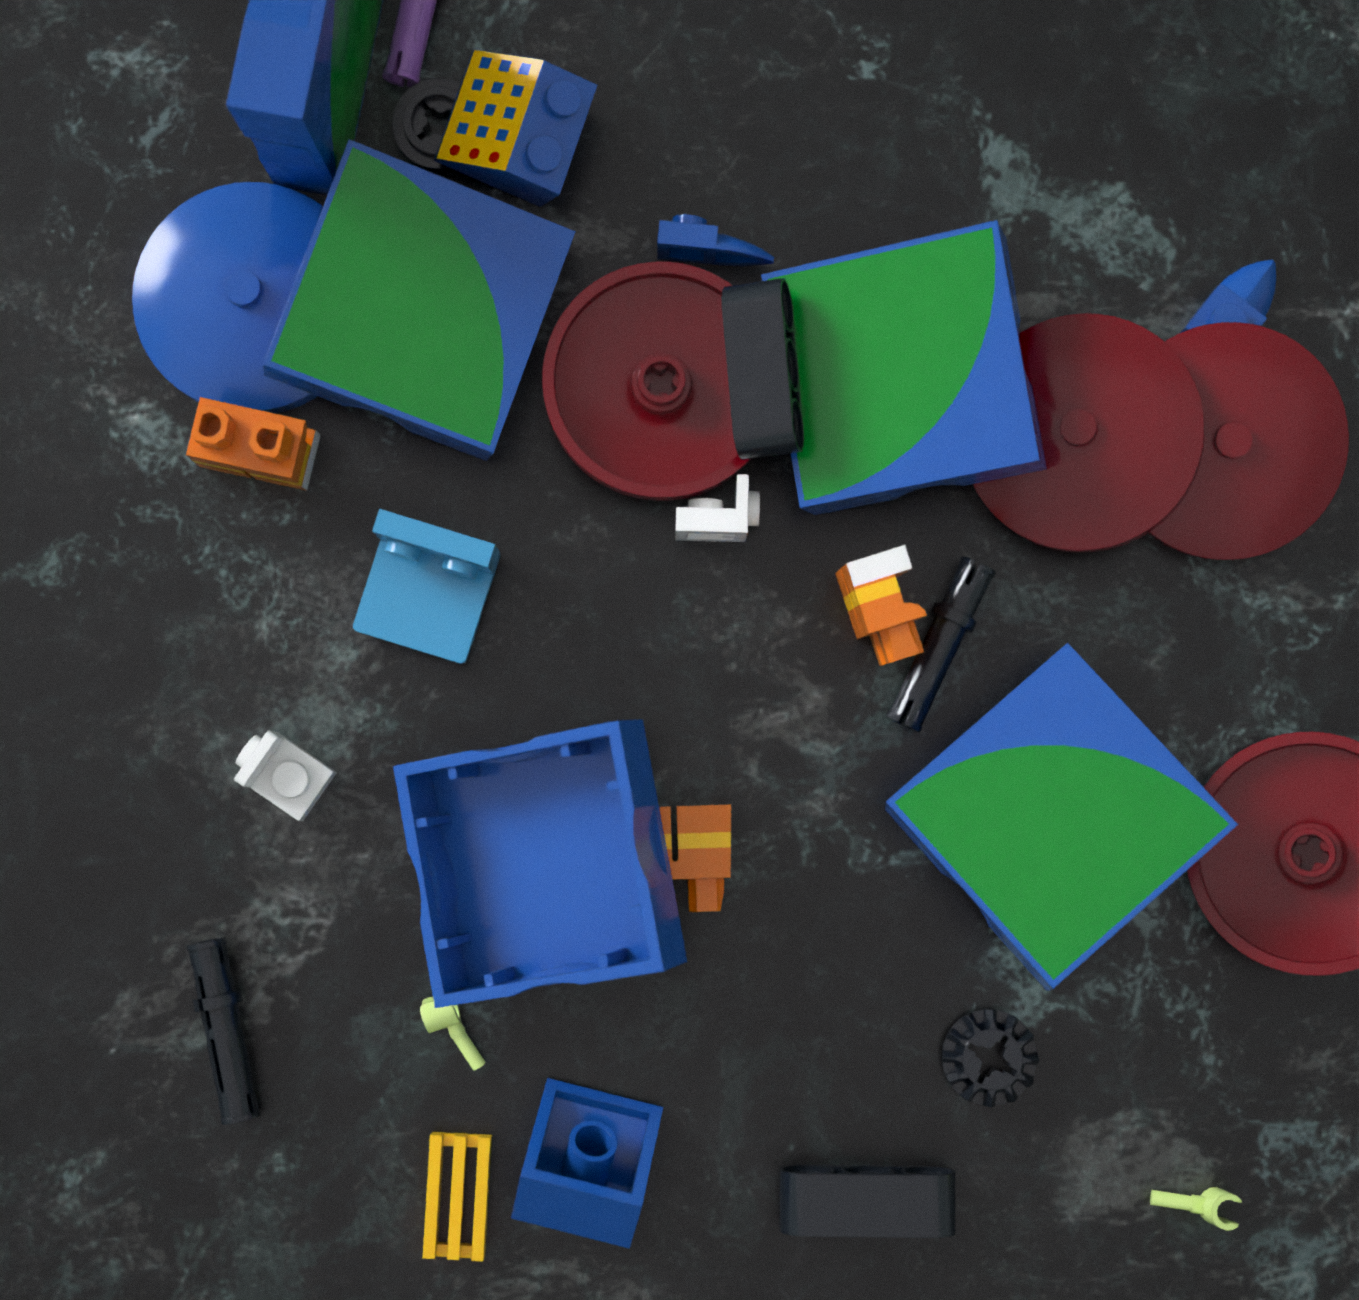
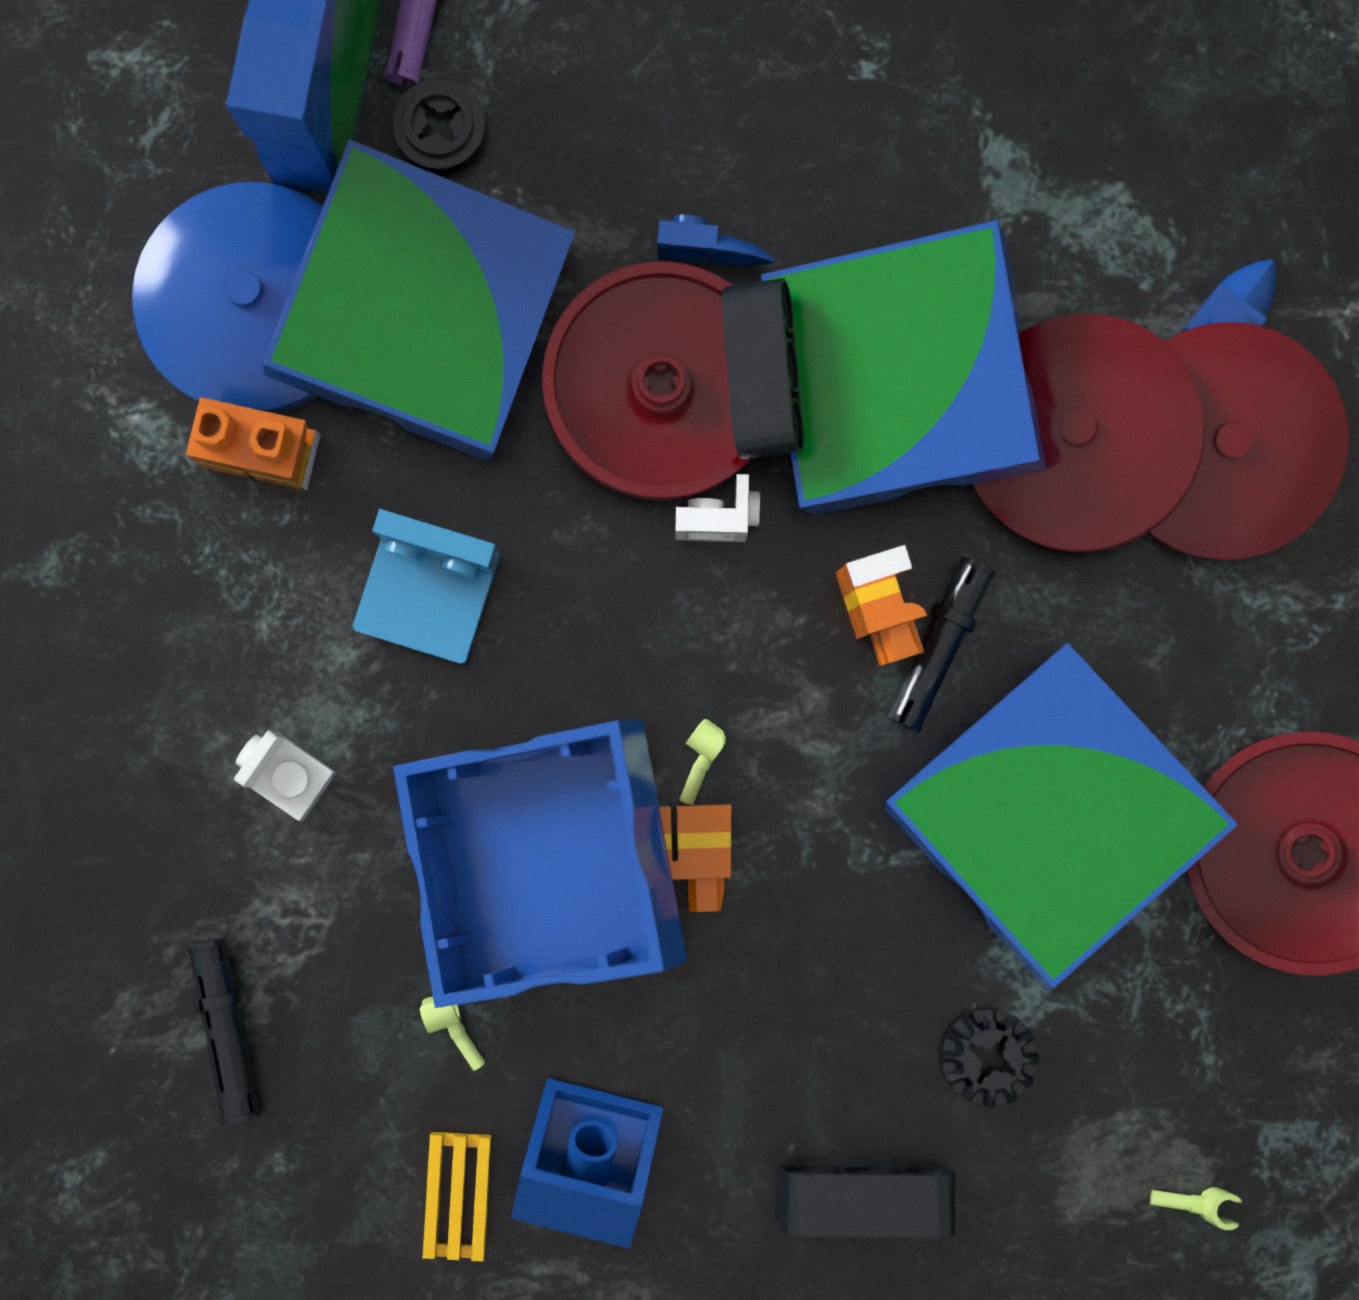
(516, 124): blue slope -> none
(708, 742): none -> yellowish green hand

